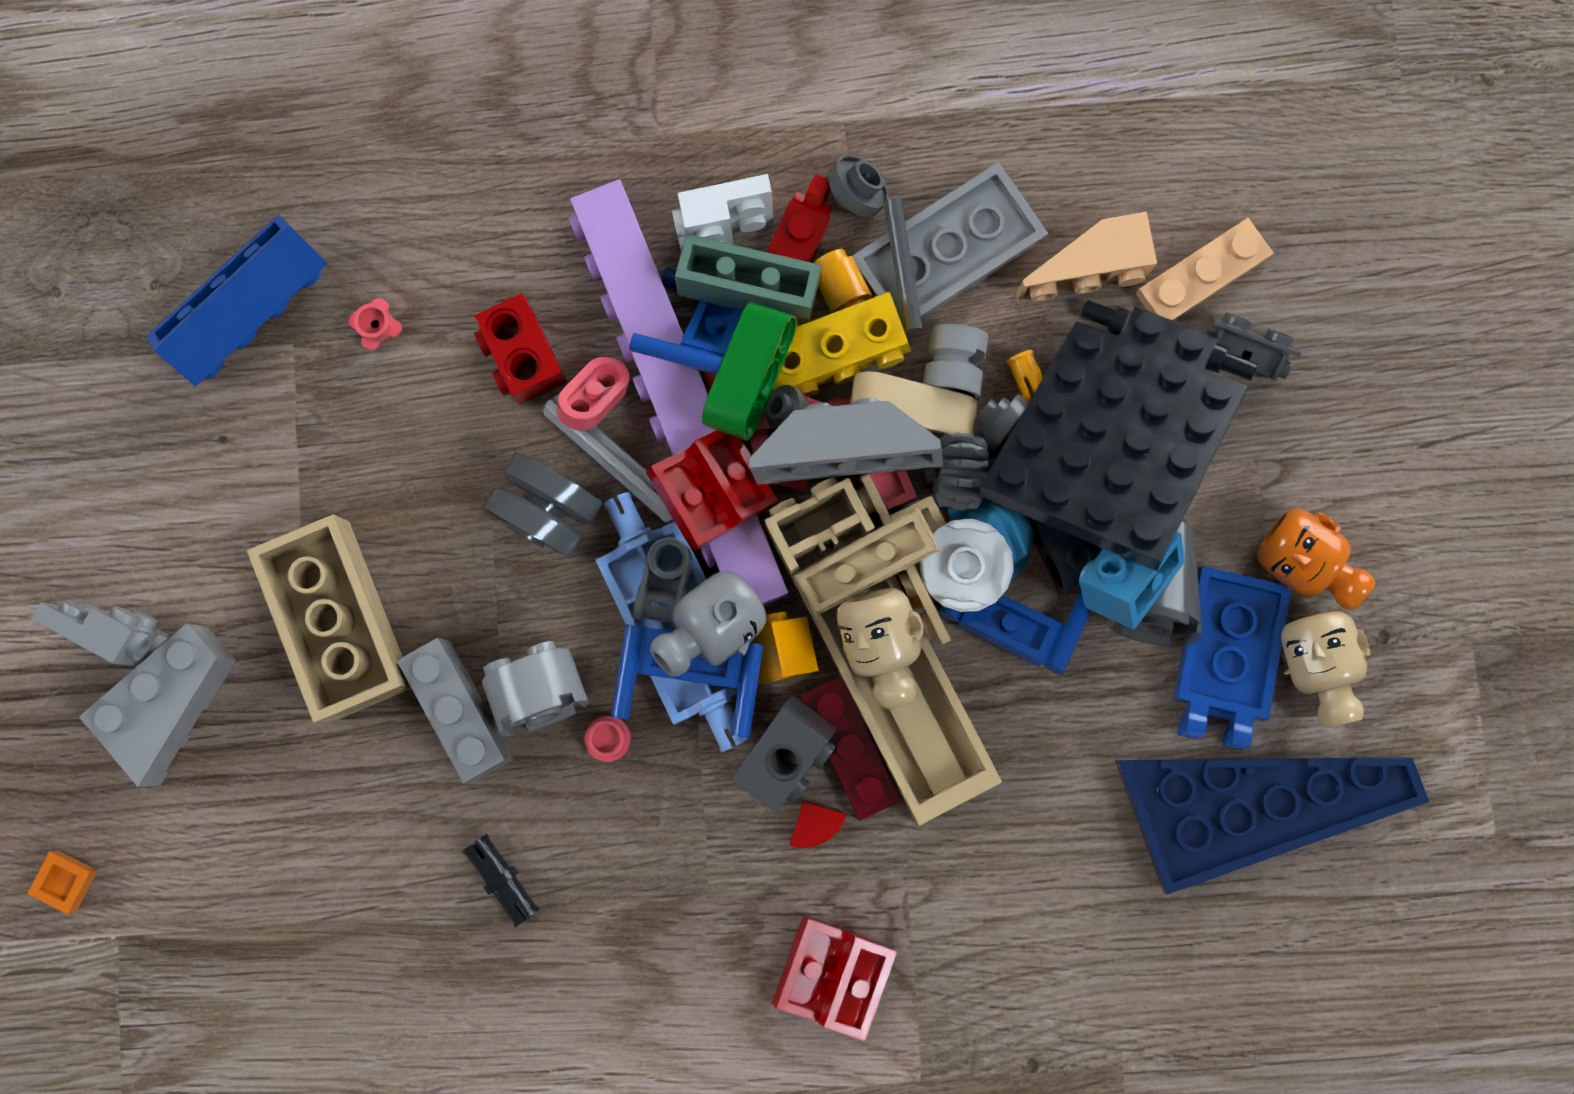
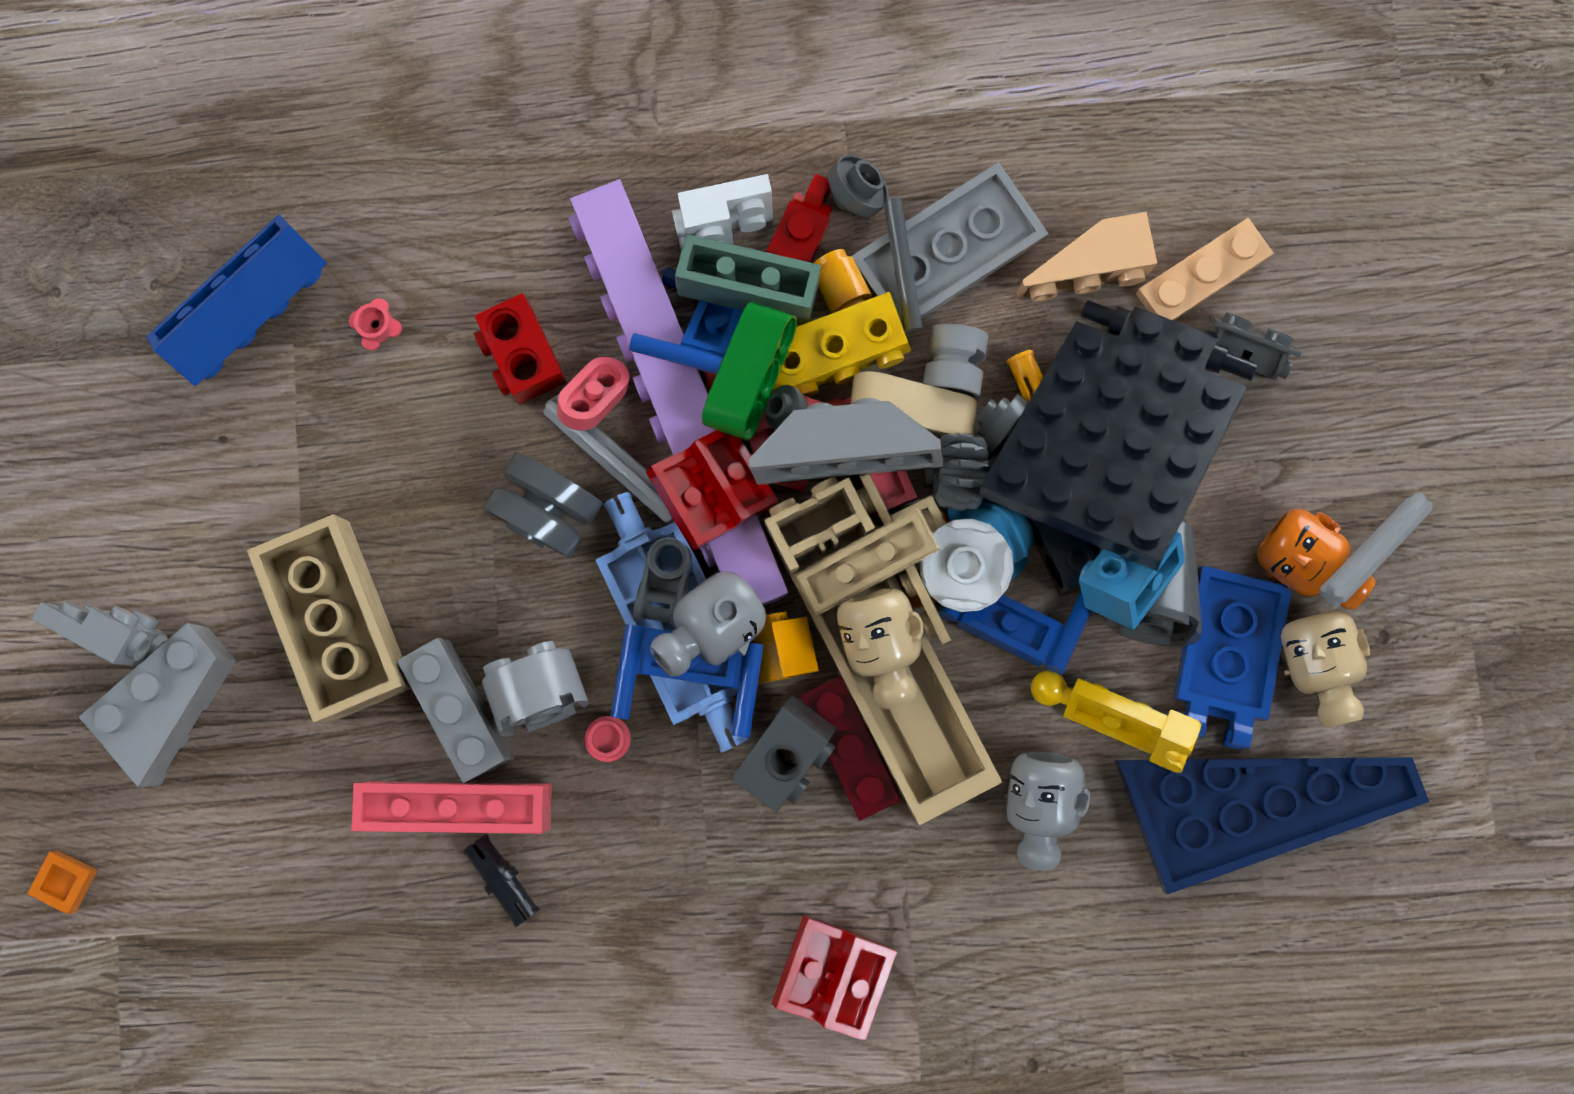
(451, 807): none -> coral brick
(815, 825): red tile -> none
(1045, 803): none -> light grey piece
(1134, 723): none -> yellow plate
(1375, 550): none -> light grey axle

